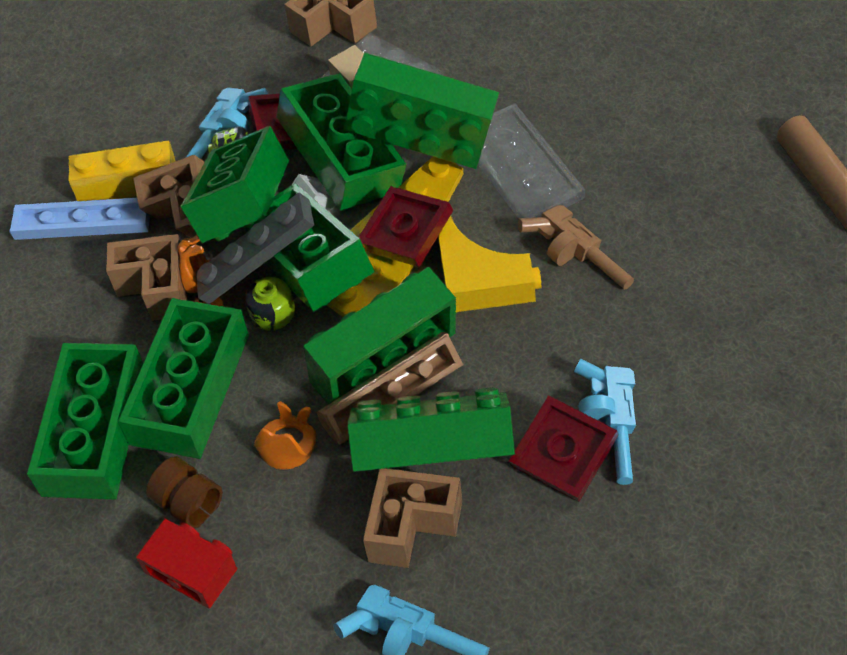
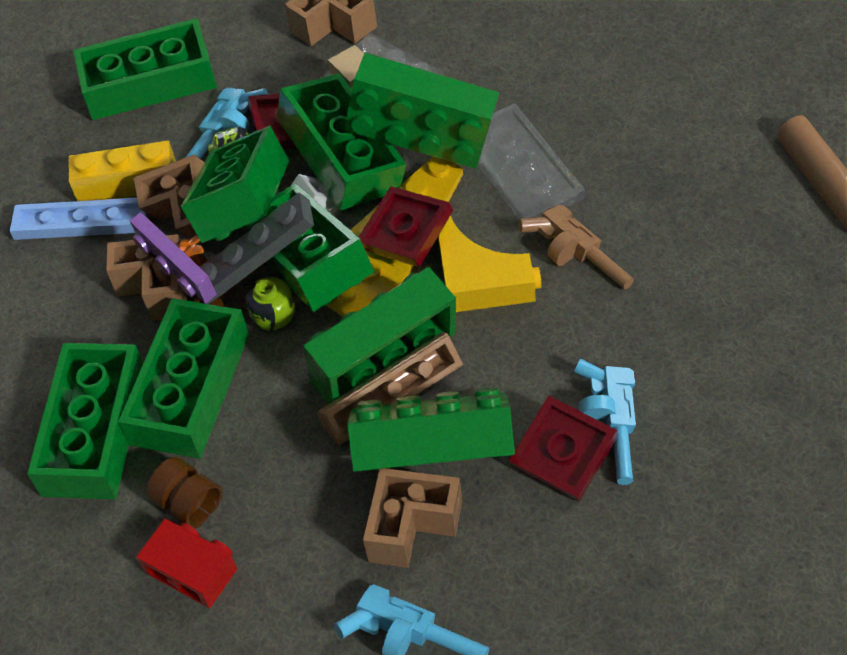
(144, 69): none -> green brick
(172, 259): none -> medium lavender plate
(282, 449): orange piece -> none

